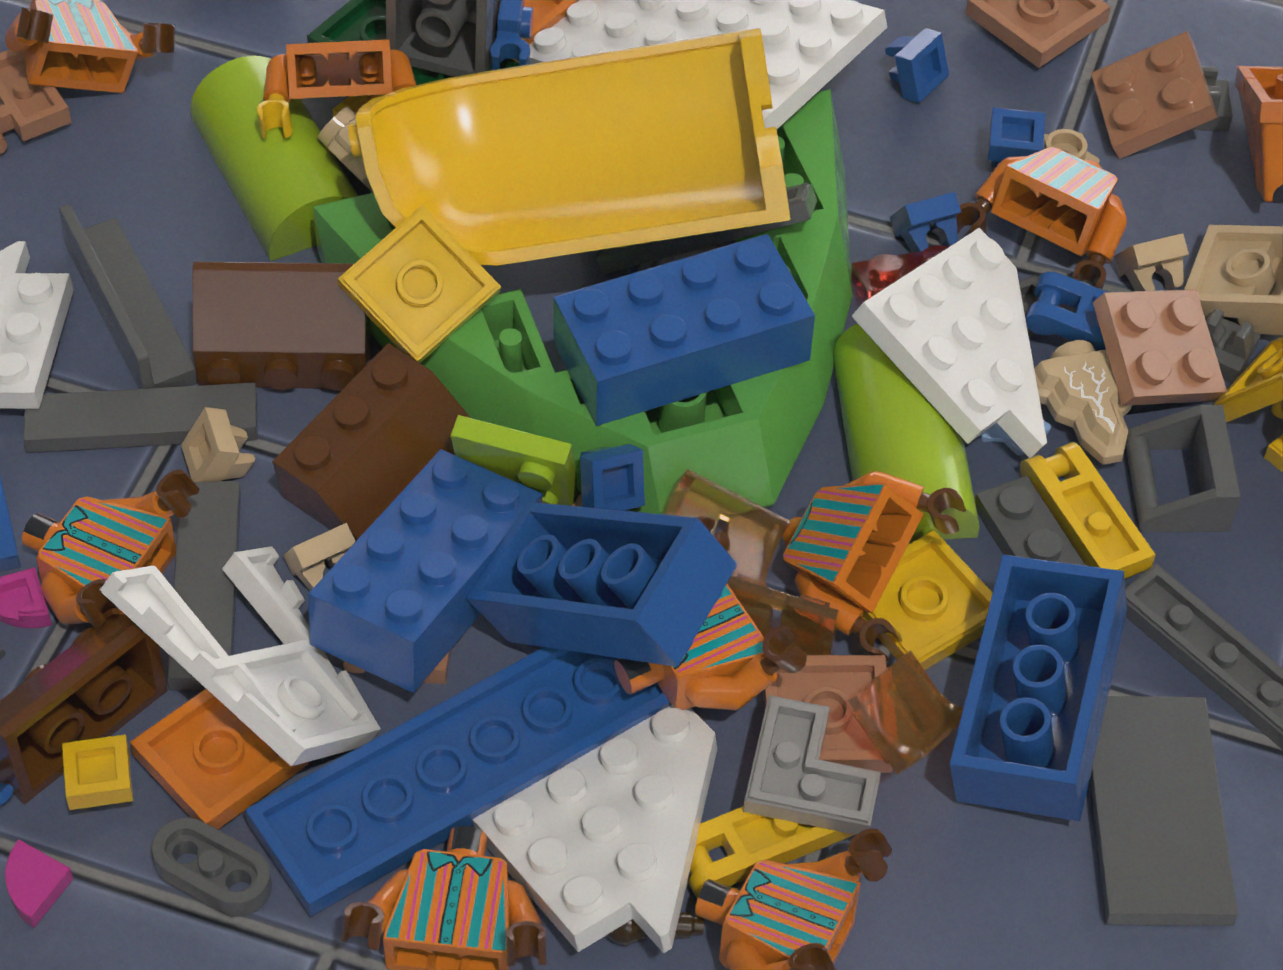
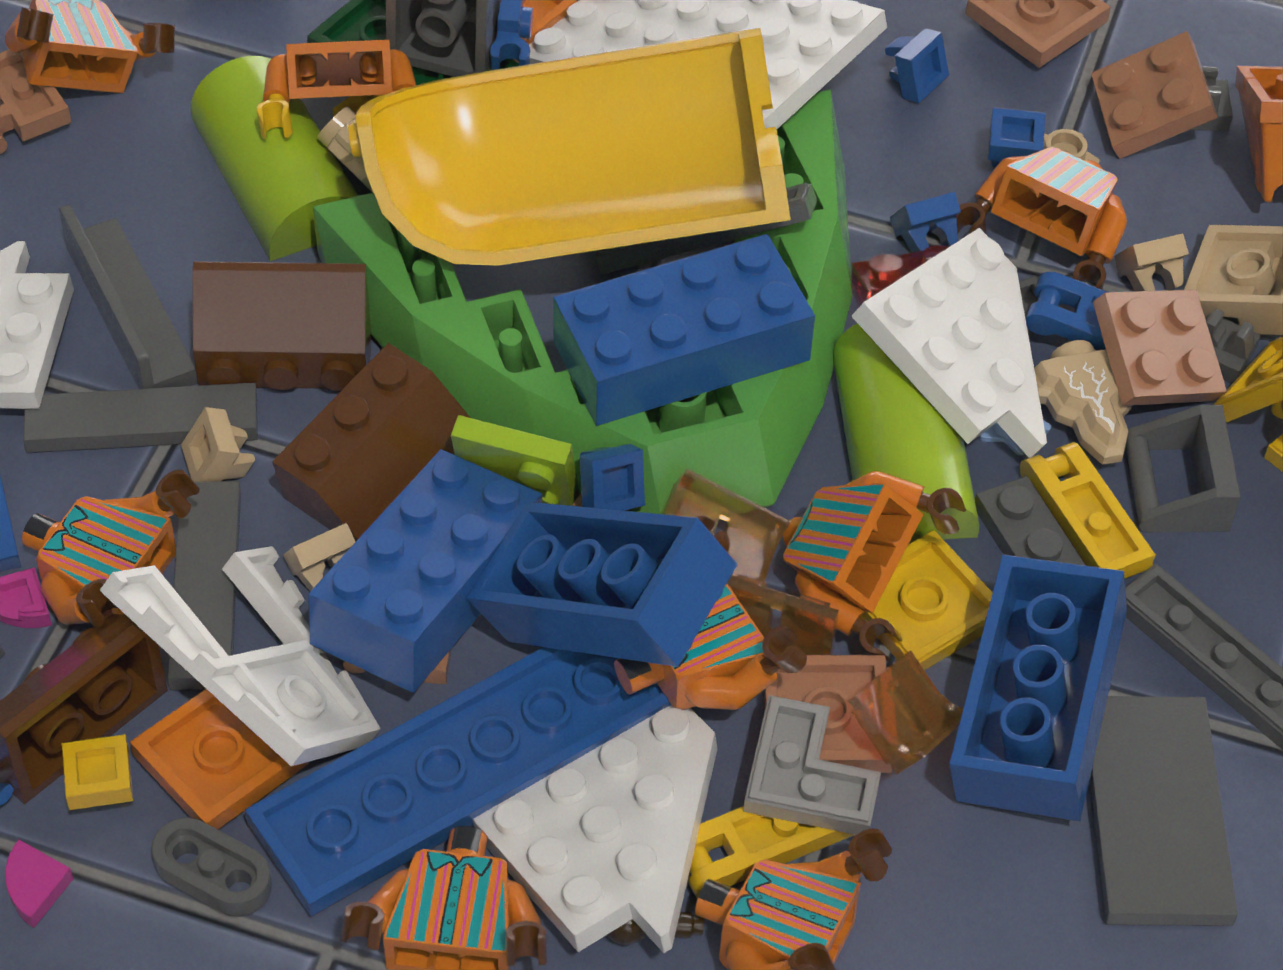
(419, 285): yellow tile -> none

